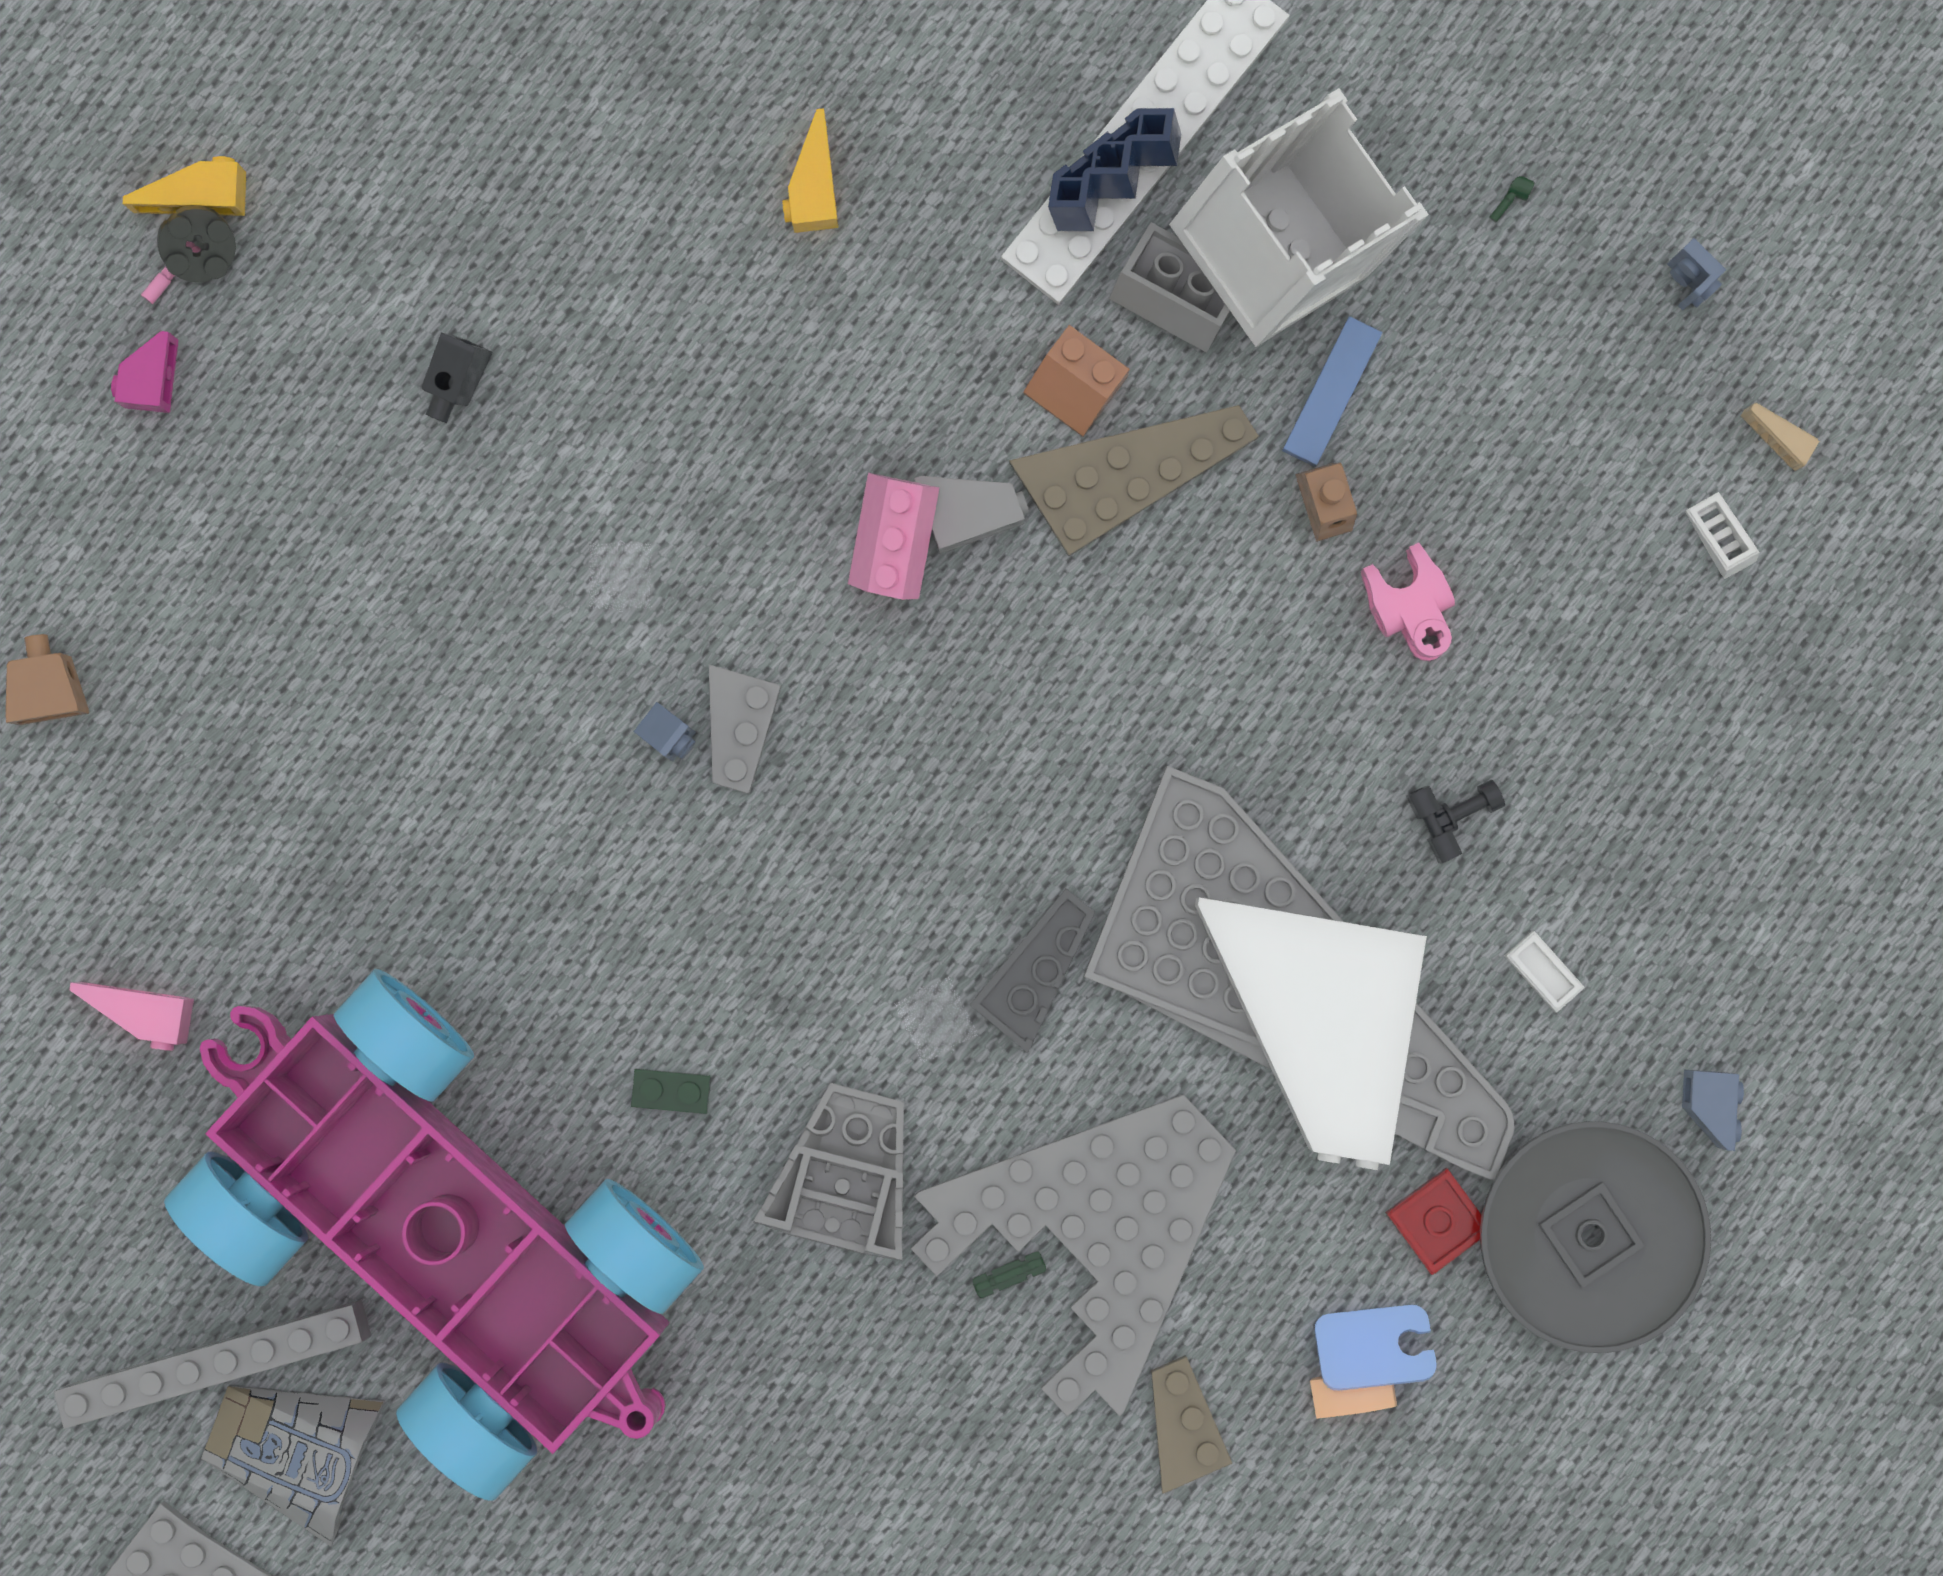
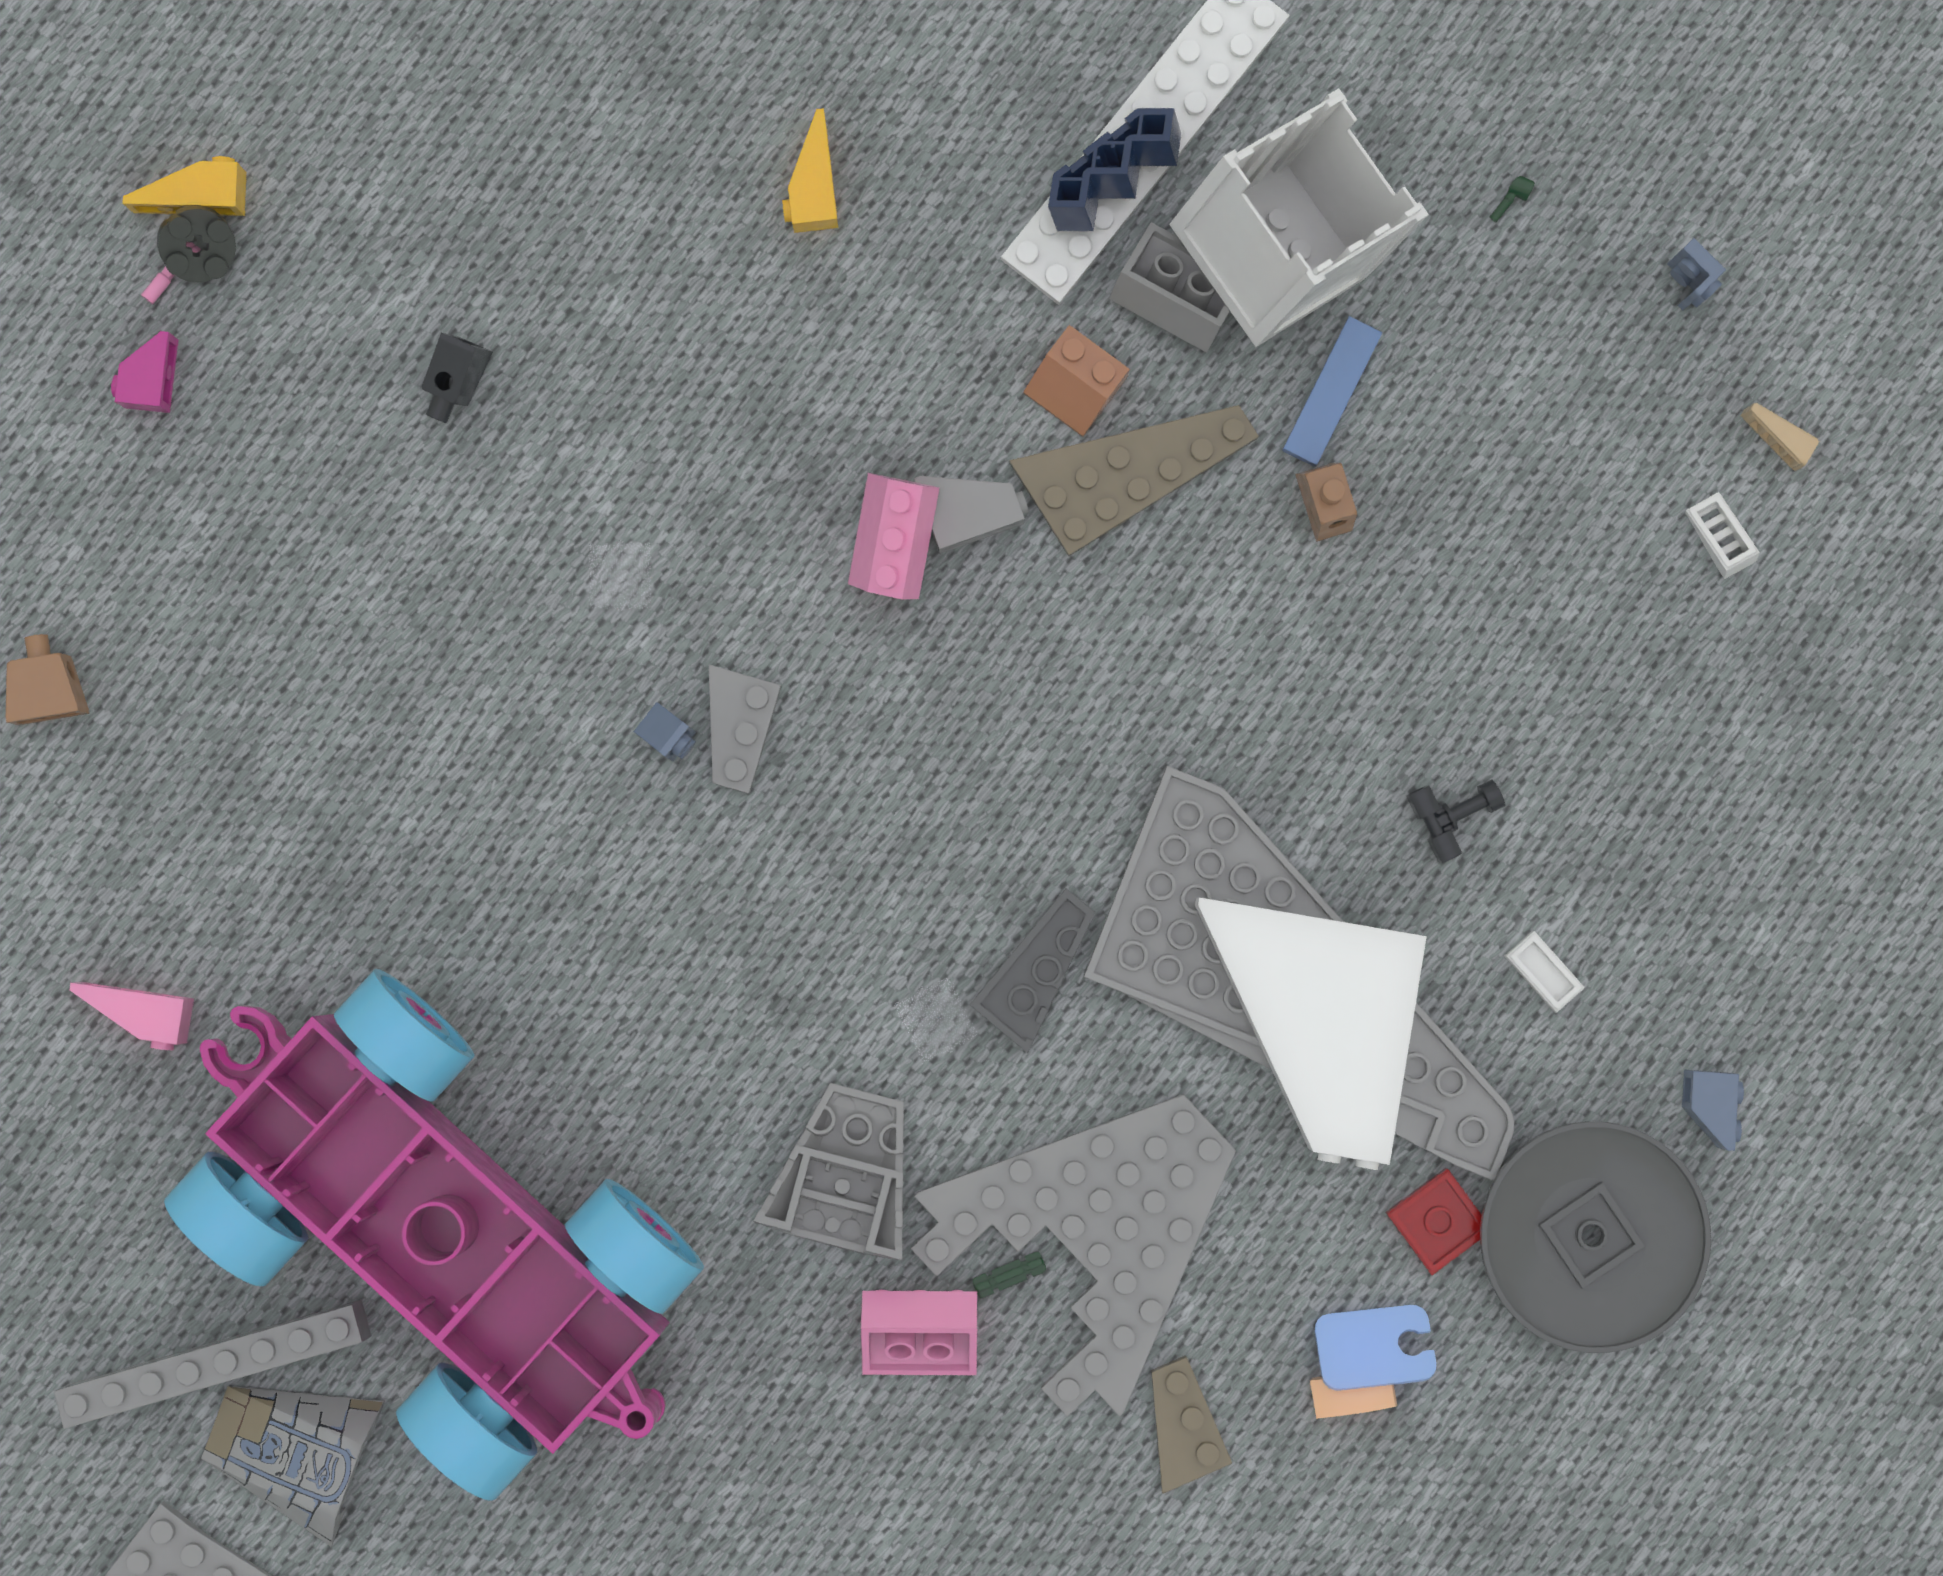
(671, 1091): dark green plate -> none
(919, 1332): none -> bright pink slope
(1413, 608): bright pink piece -> none

